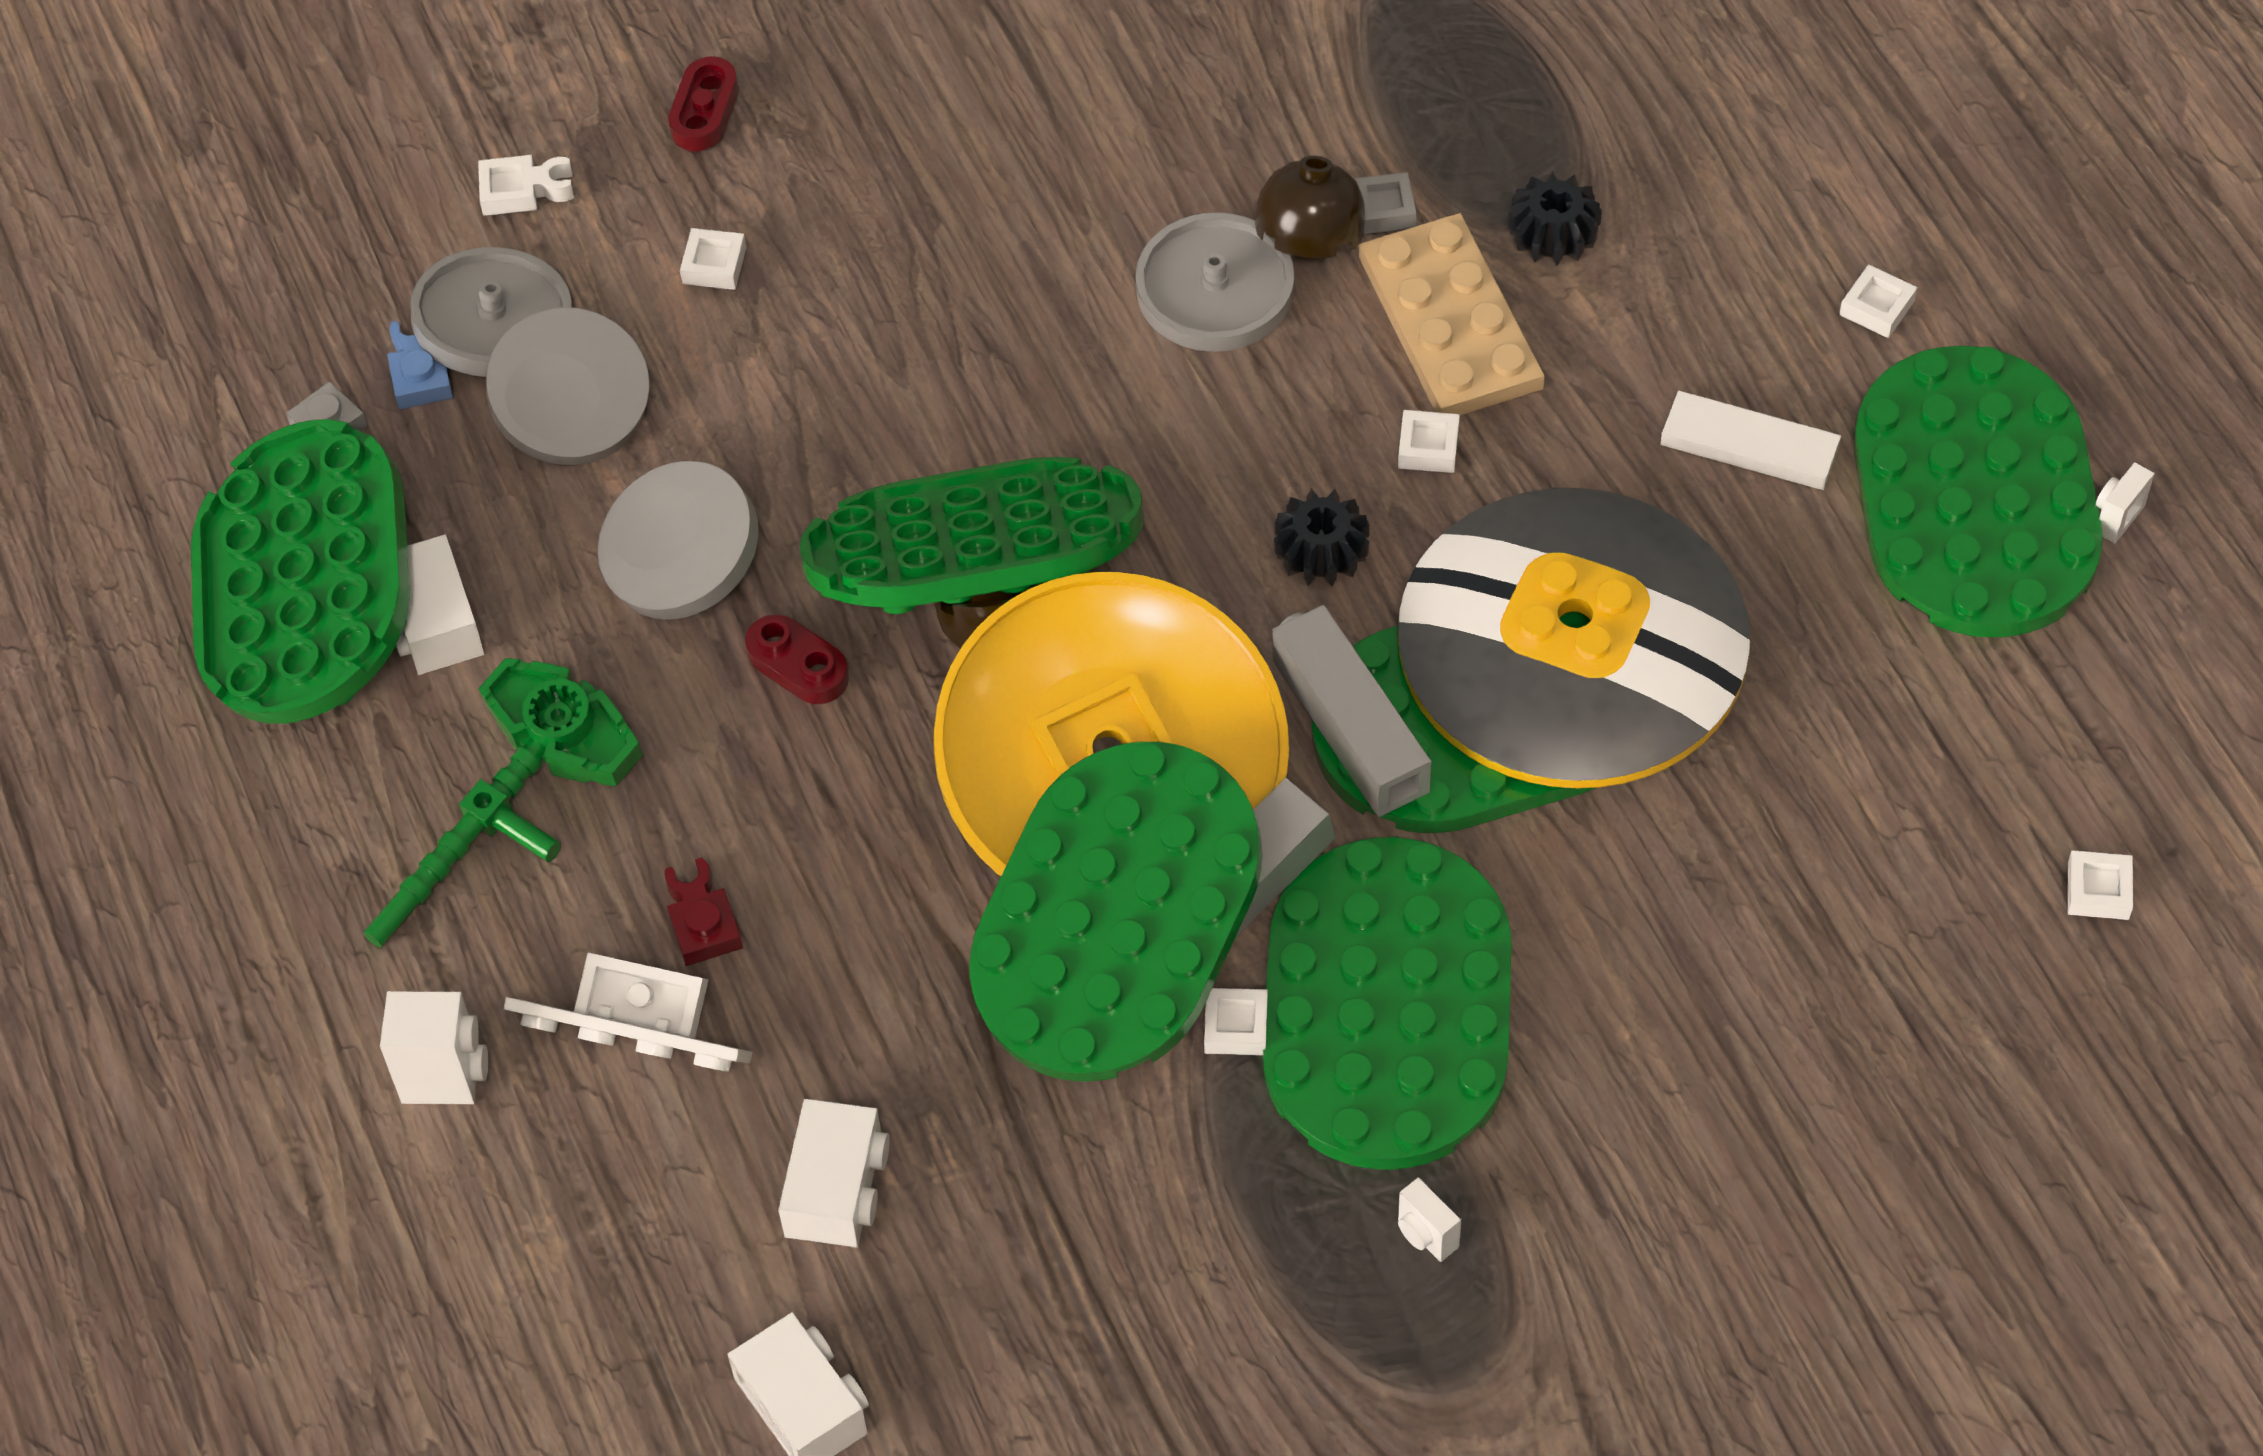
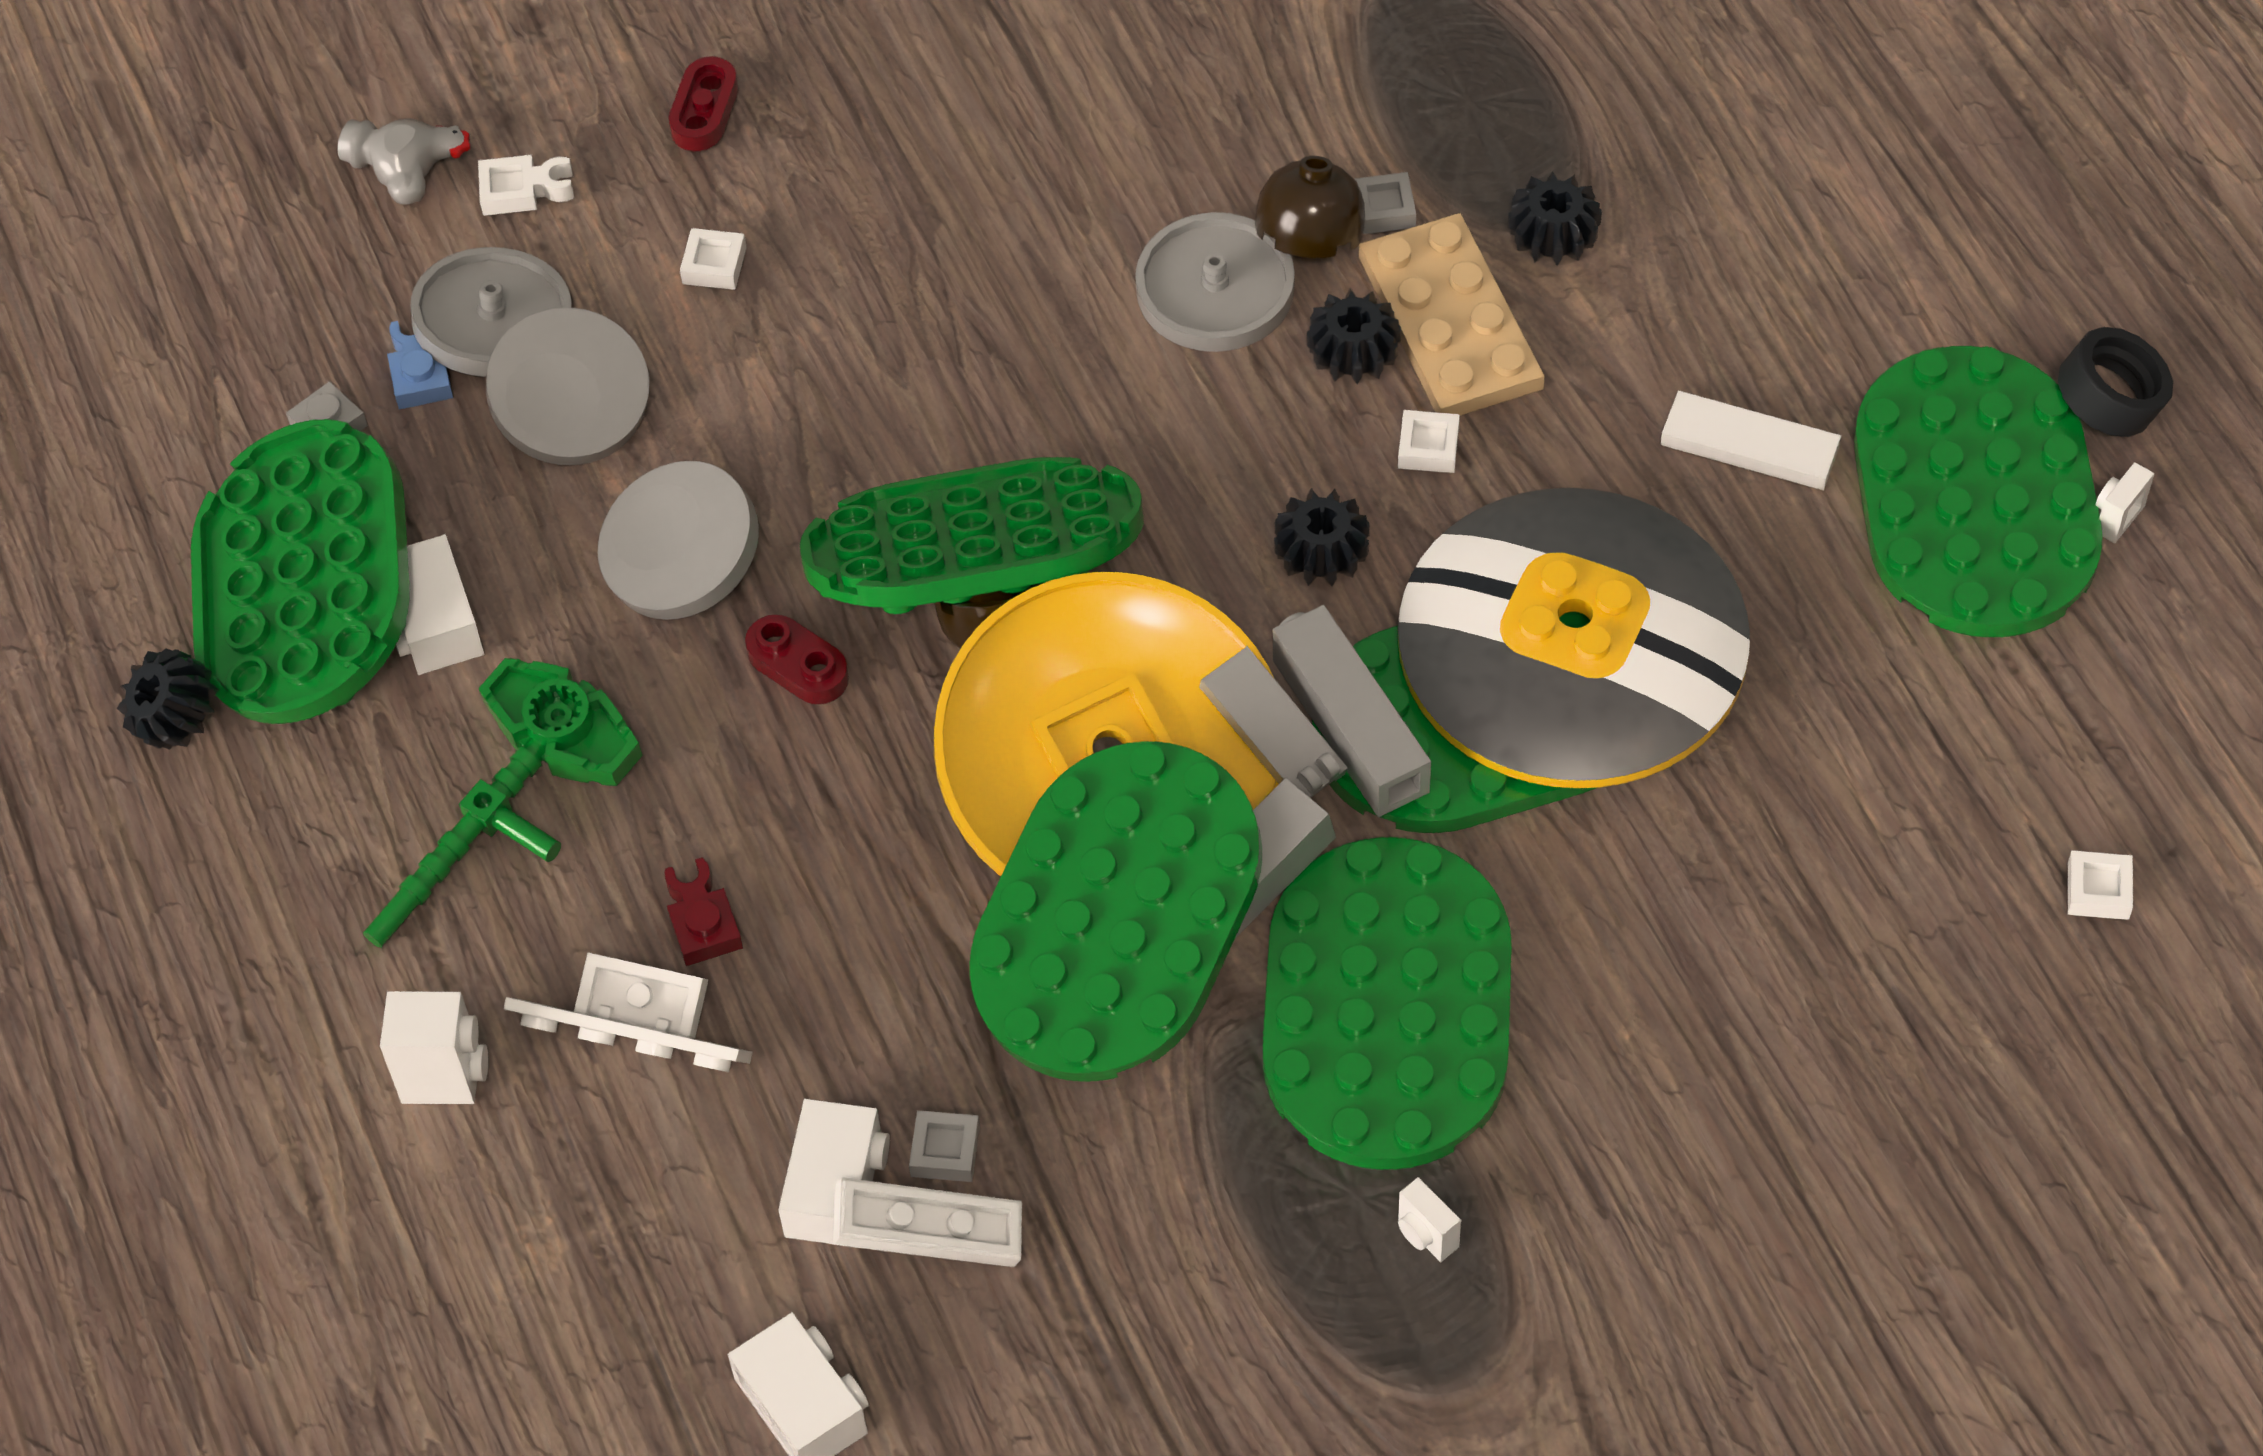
(167, 699): none -> black gear
(401, 152): none -> light grey animal
(927, 1222): none -> white tile
(944, 1146): none -> light grey plate
(1235, 1021): white plate -> none
(1272, 724): none -> light grey hinge
(1353, 336): none -> black gear
(1878, 301): white plate -> none
(2097, 401): none -> black tyre

